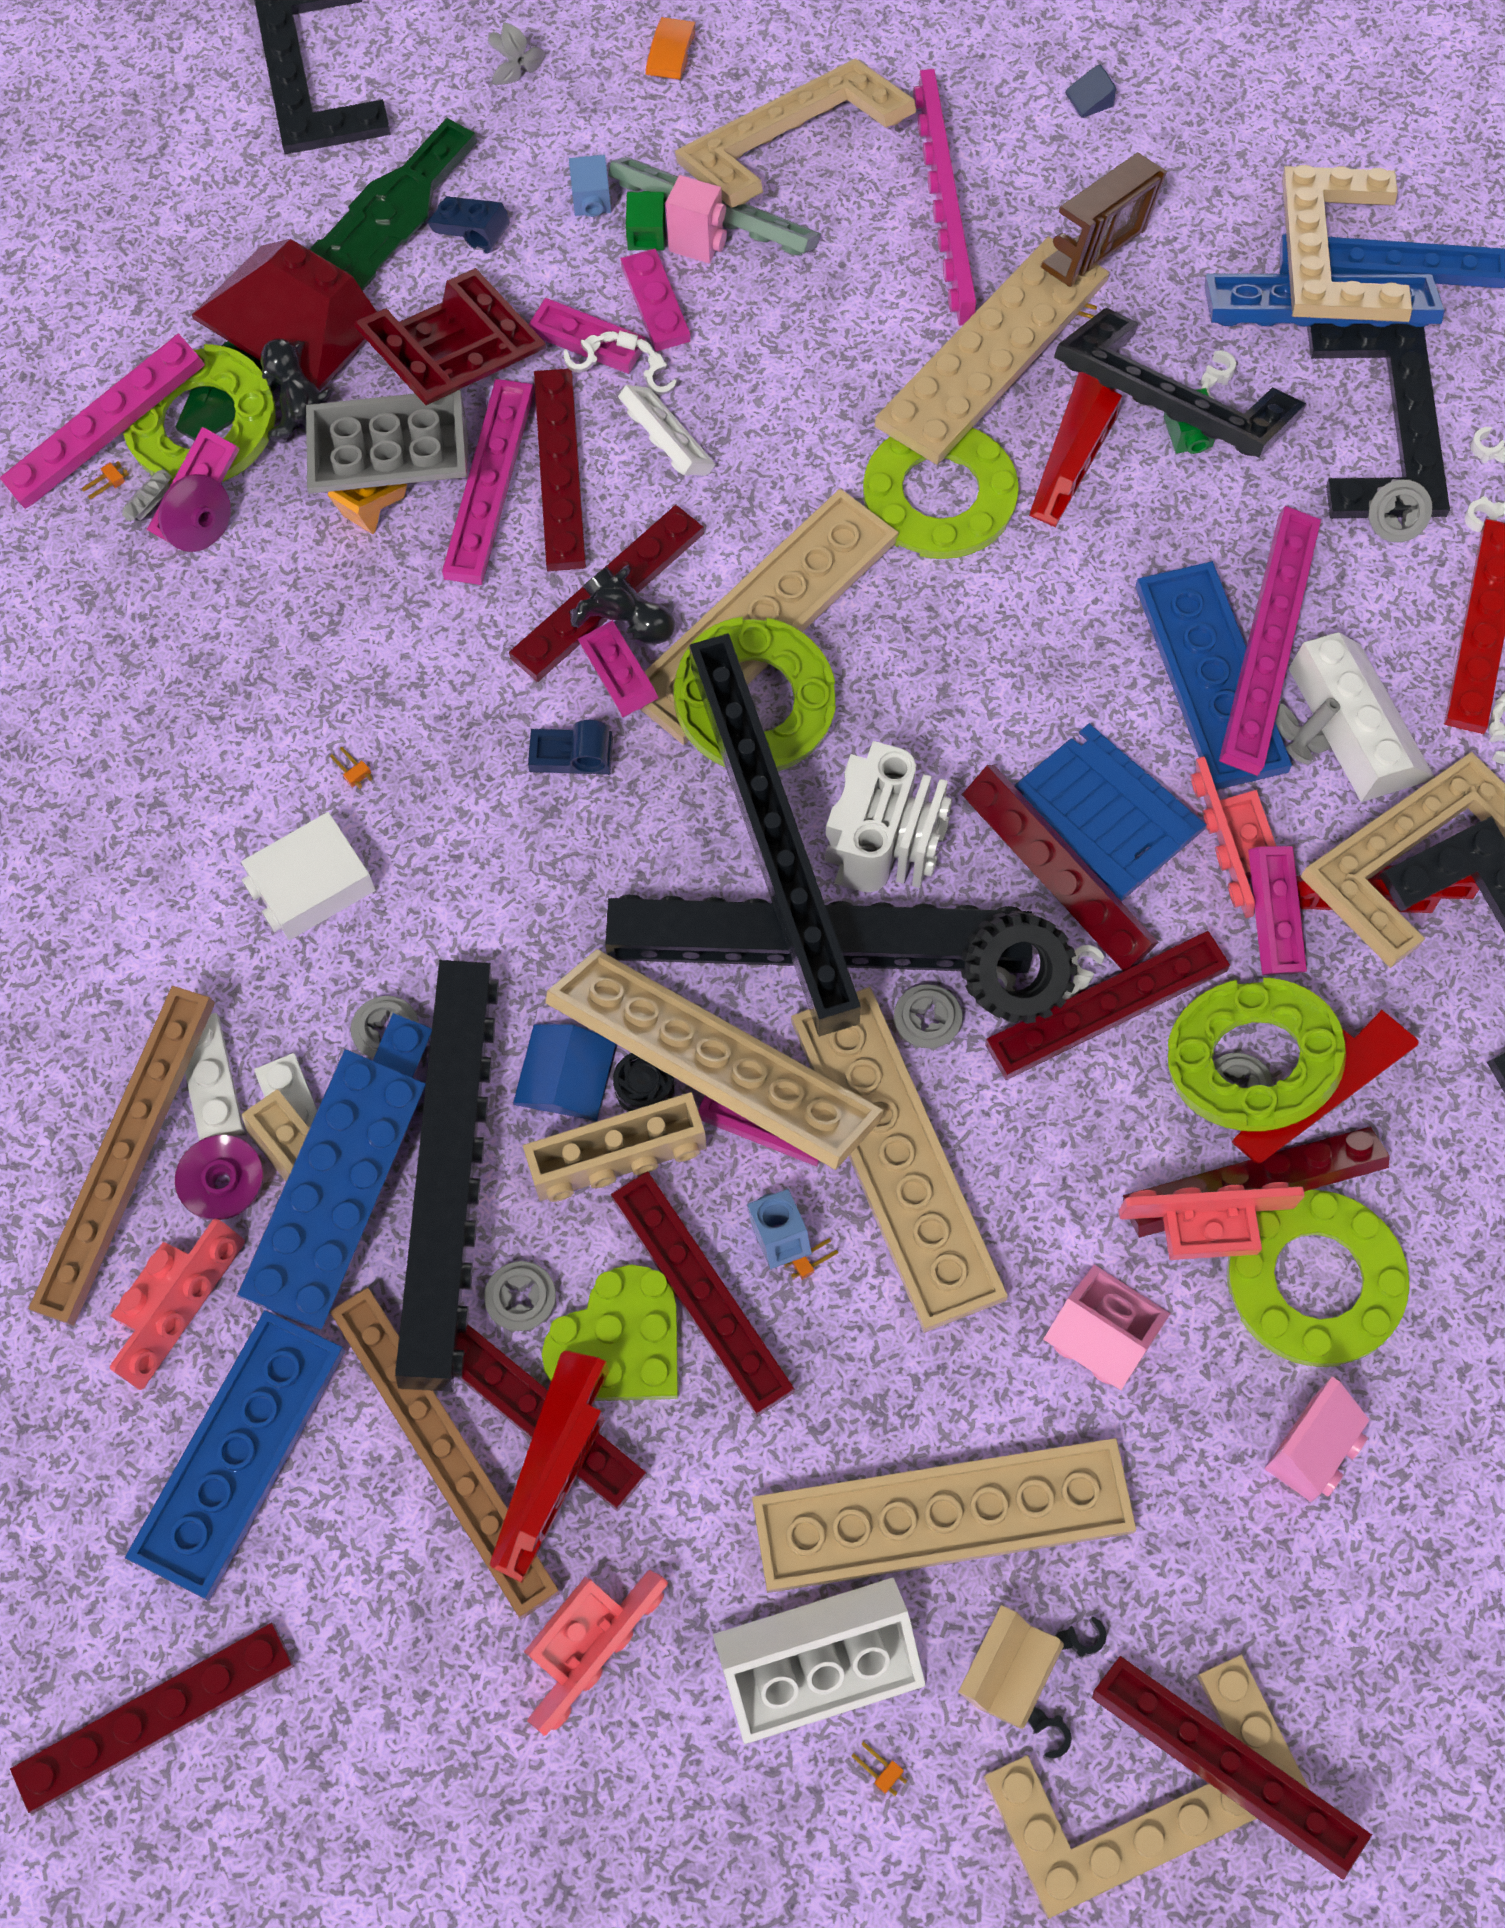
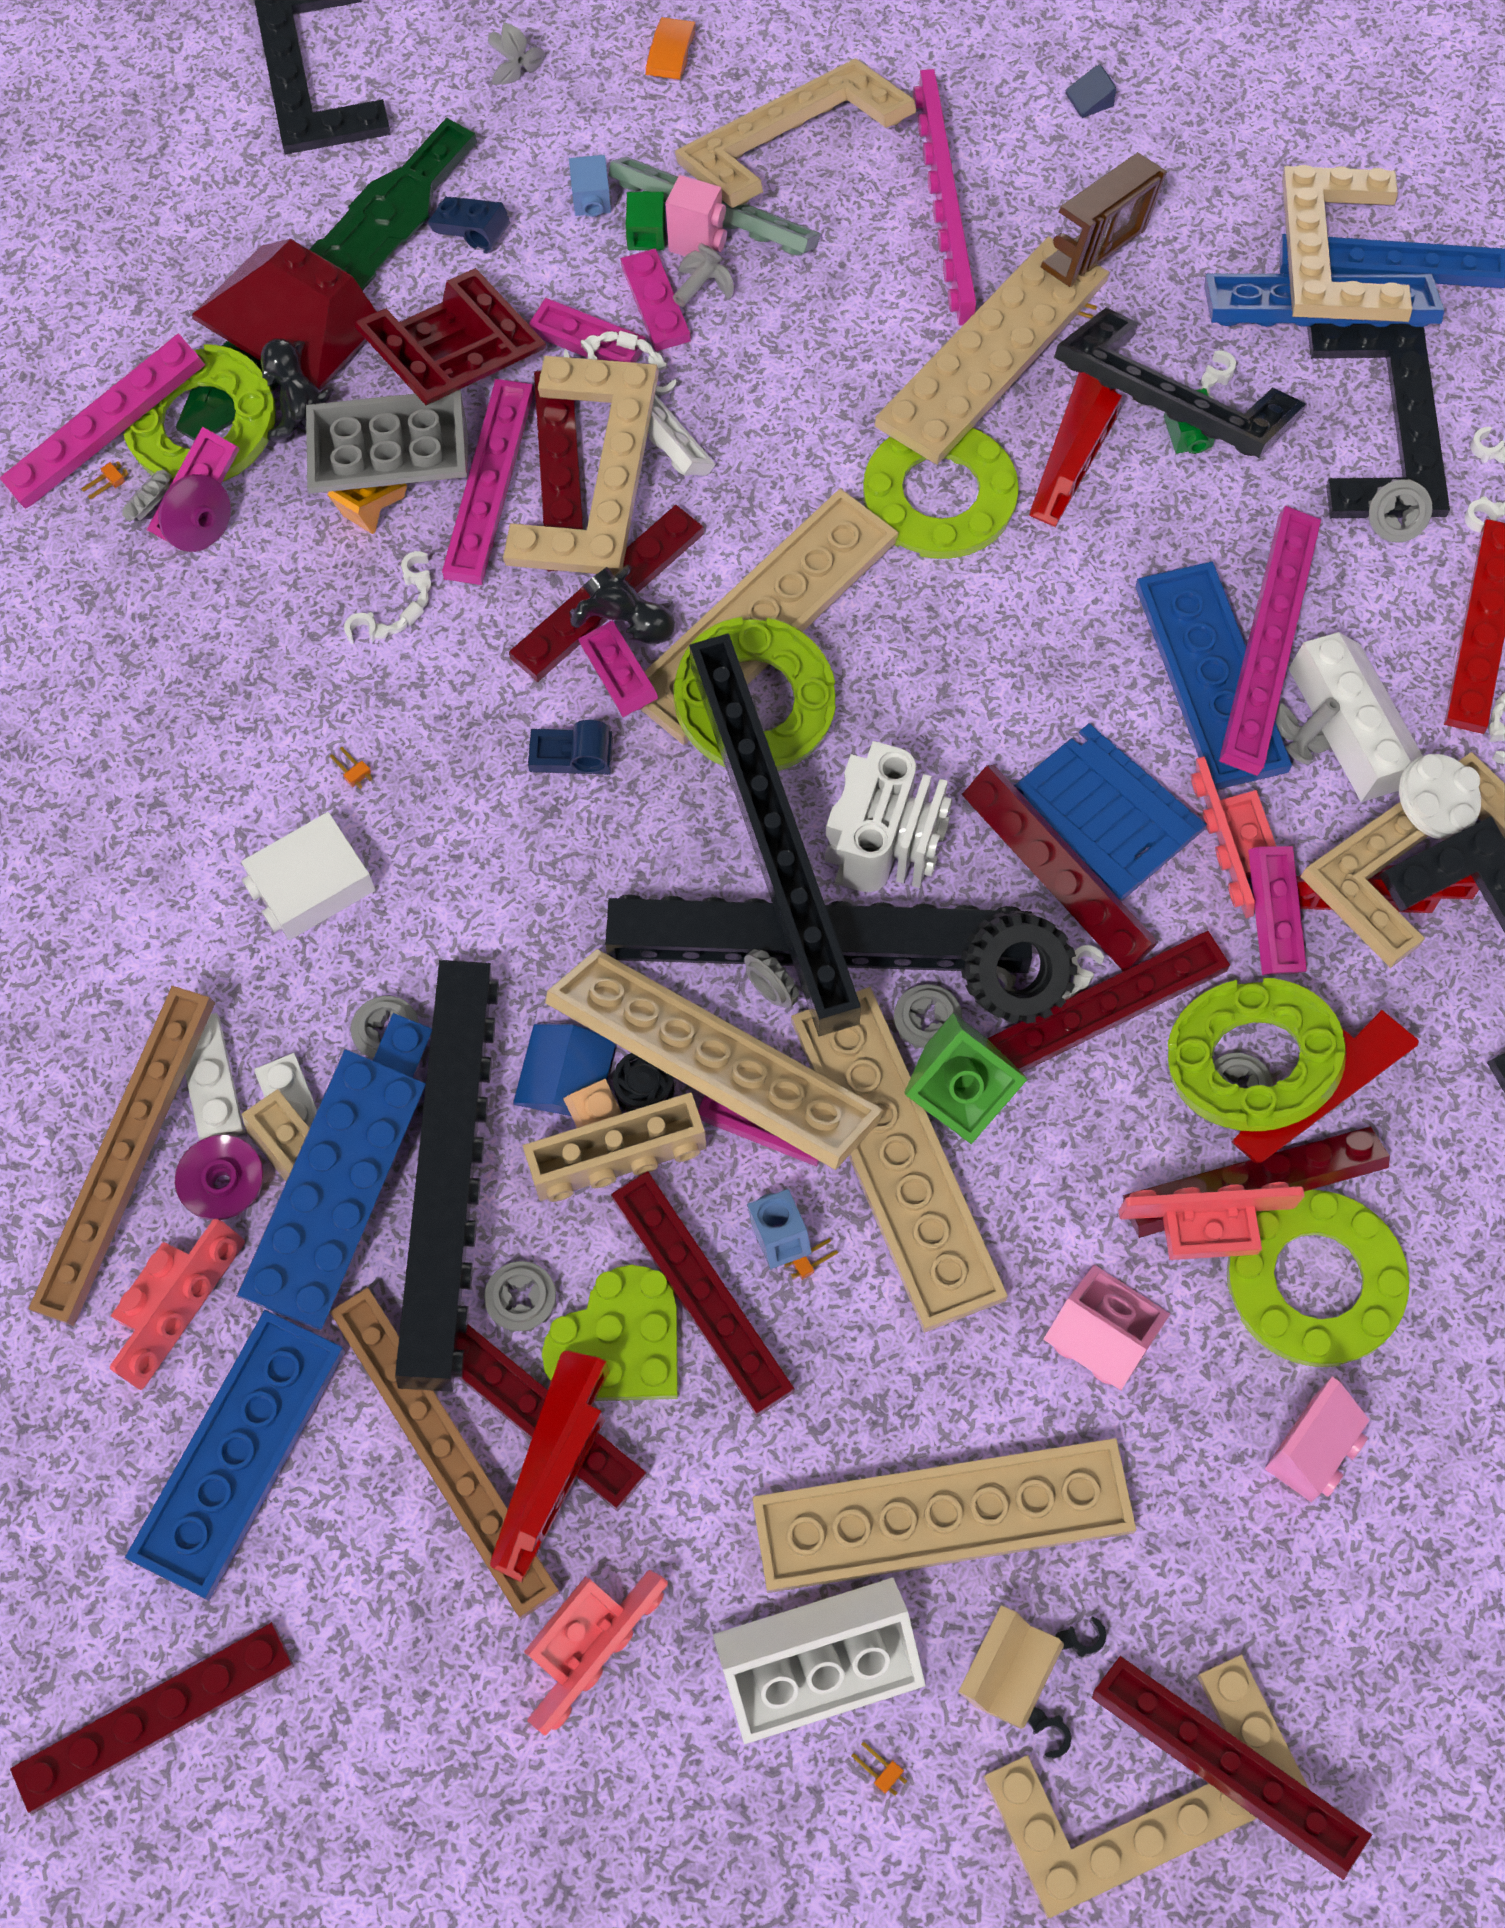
(409, 615): none -> white piece
(592, 1104): none -> light nougat plate
(631, 393): none -> tan plate
(702, 267): none -> light grey plant
(770, 979): none -> light grey gear
(963, 1079): none -> bright green slope
(1440, 795): none -> white piece

